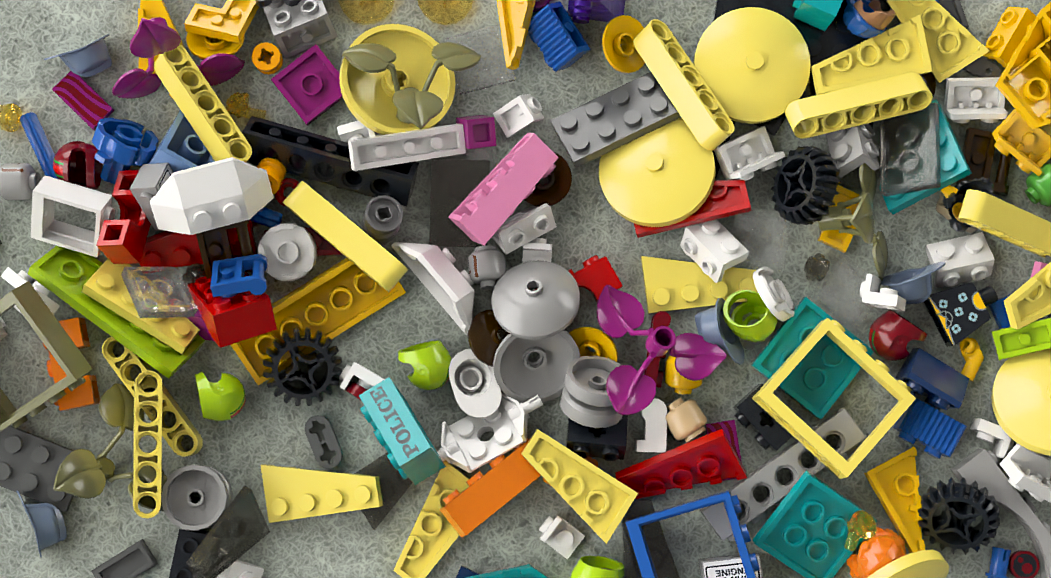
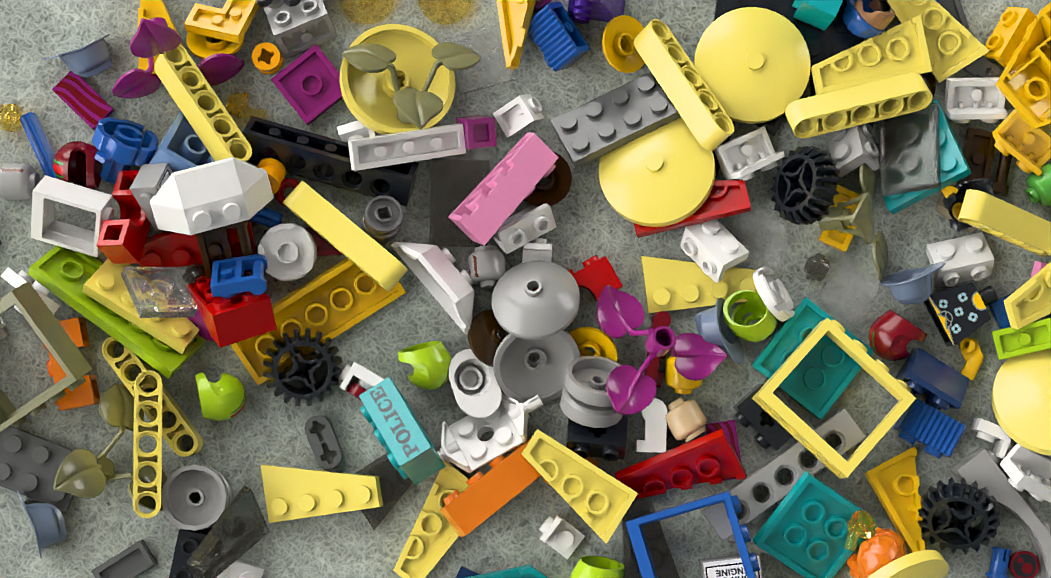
(884, 299): white bracket -> none

